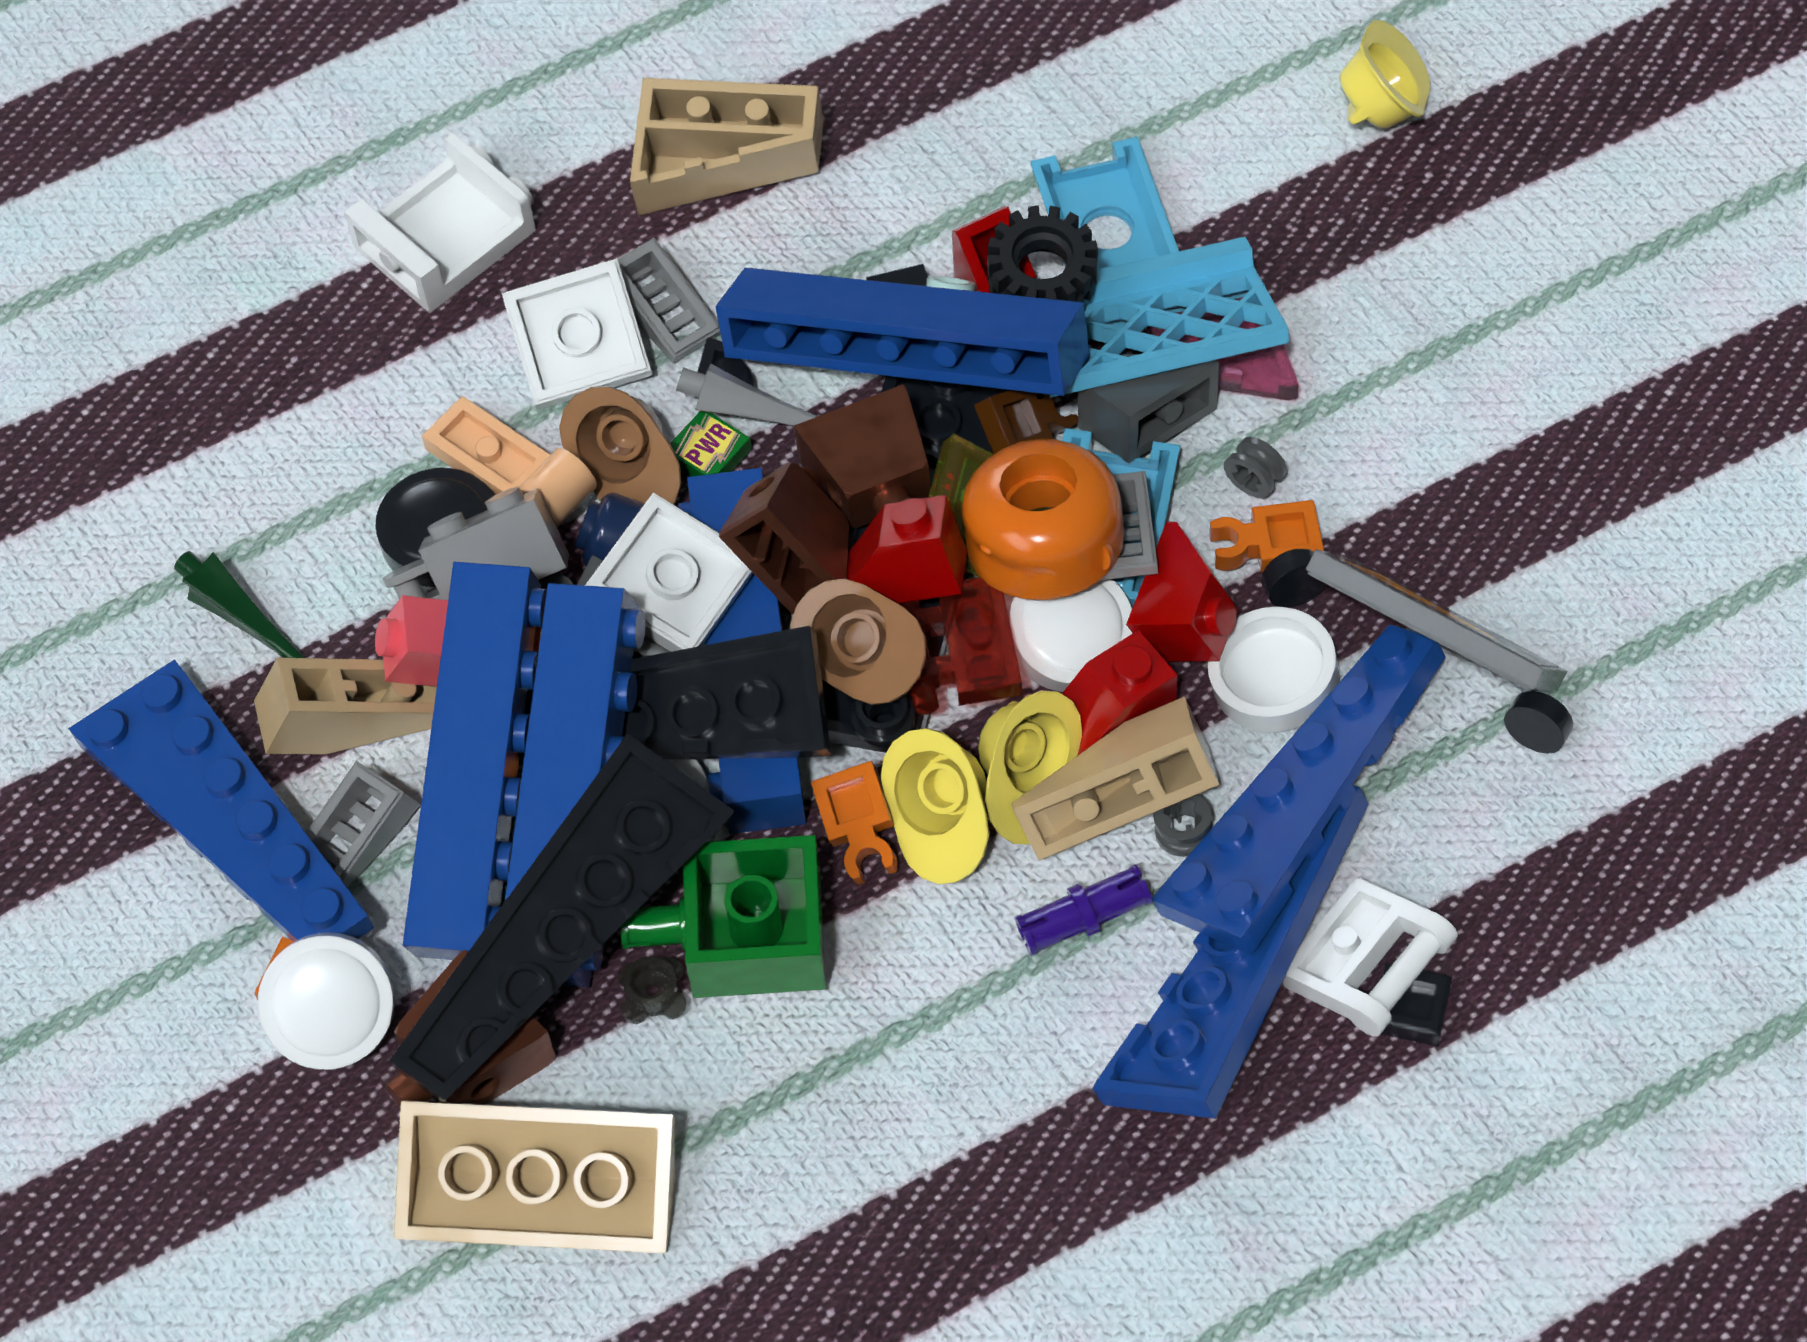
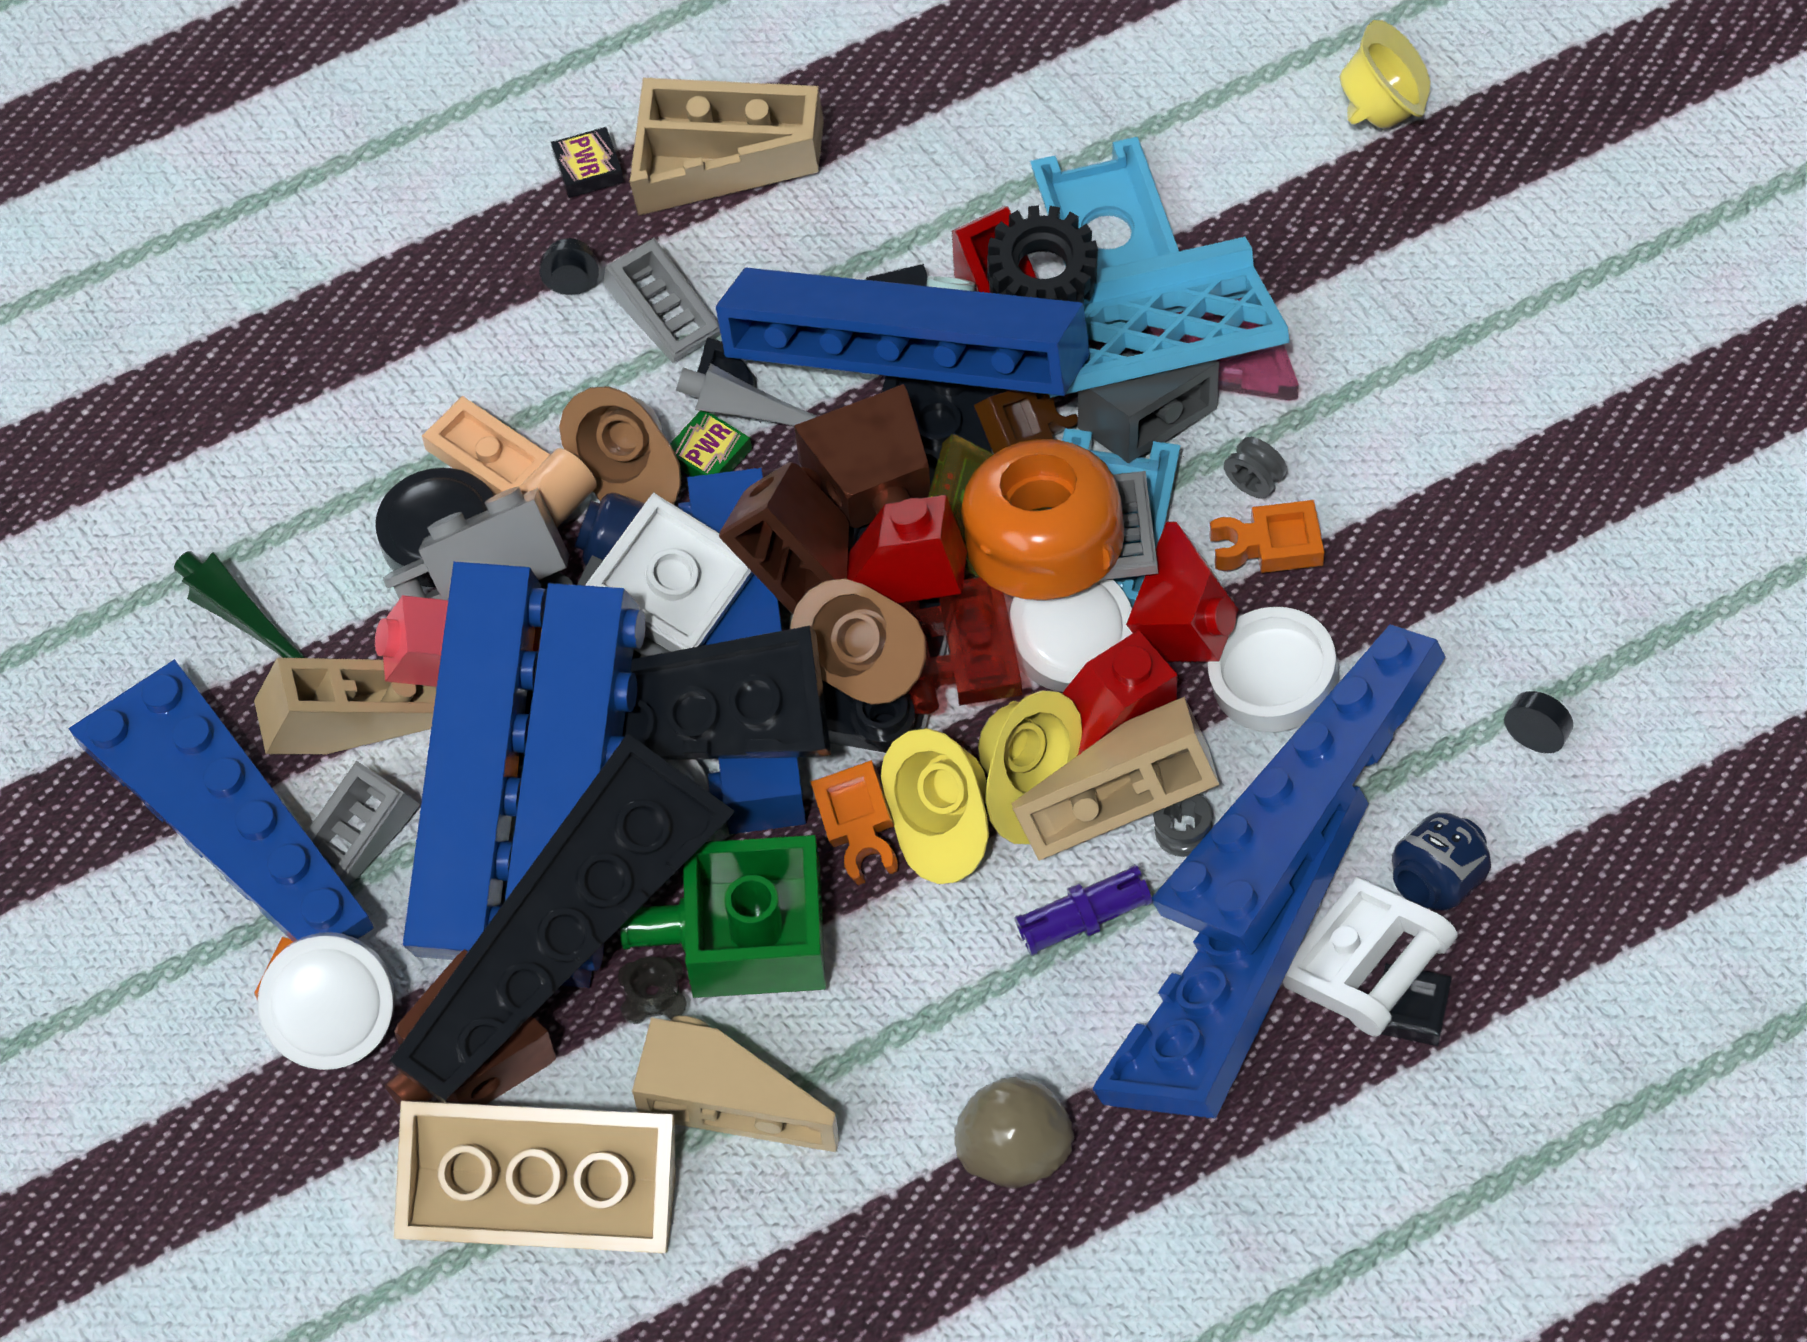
(445, 225): white panel -> none
(569, 267): none -> black plate
(576, 333): white plate -> none
(587, 162): none -> tile
(725, 1088): none -> tan slope
(1013, 1133): none -> dark tan hair
(1288, 580): black tile -> none
(1436, 621): tile -> none
(1441, 861): none -> dark blue head

